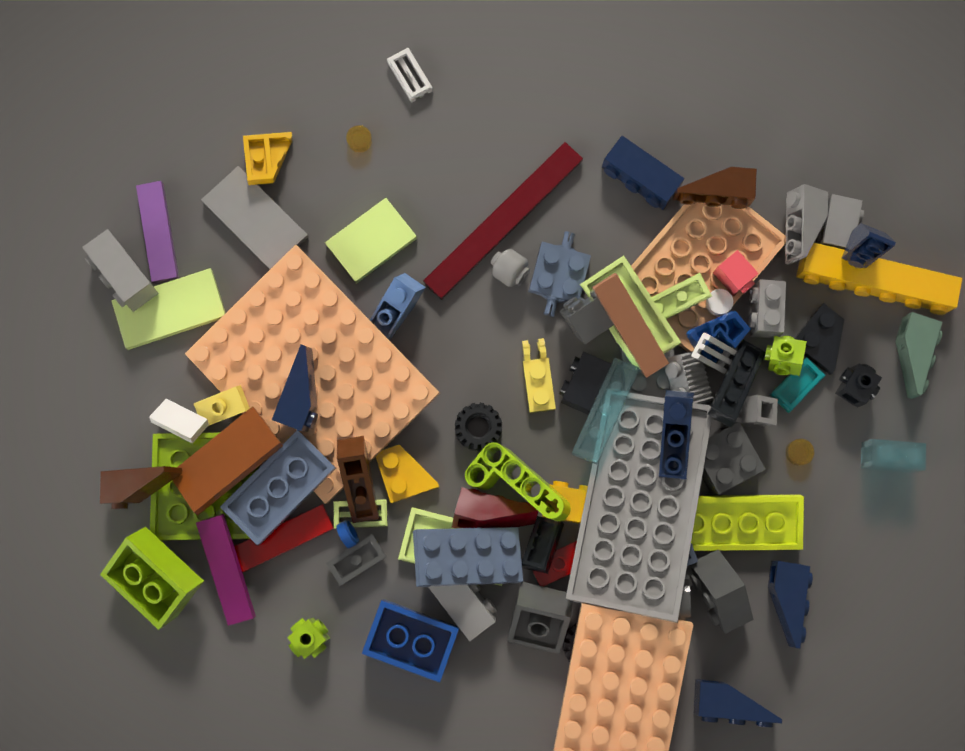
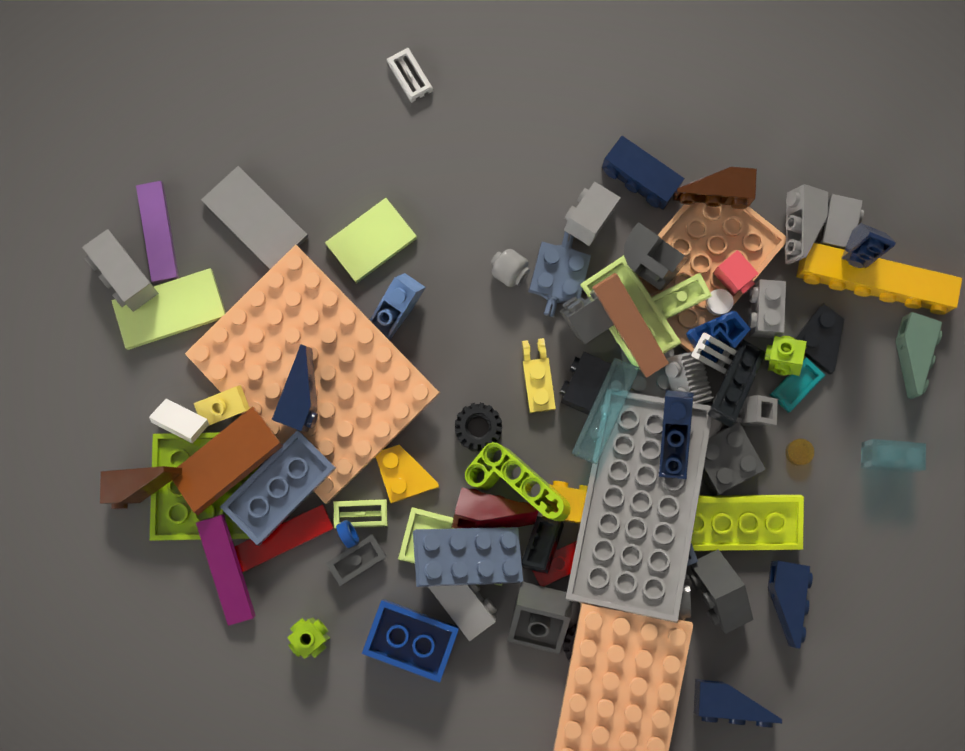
(151, 577): lime brick -> none
(265, 156): yellow wing -> none
(357, 479): reddish brown slope -> none
(359, 138): clear yellow tile -> none
(502, 221): dark red tile -> none
(591, 213): none -> light grey brick
(652, 257): none -> dark grey brick
(859, 384): black brick -> none

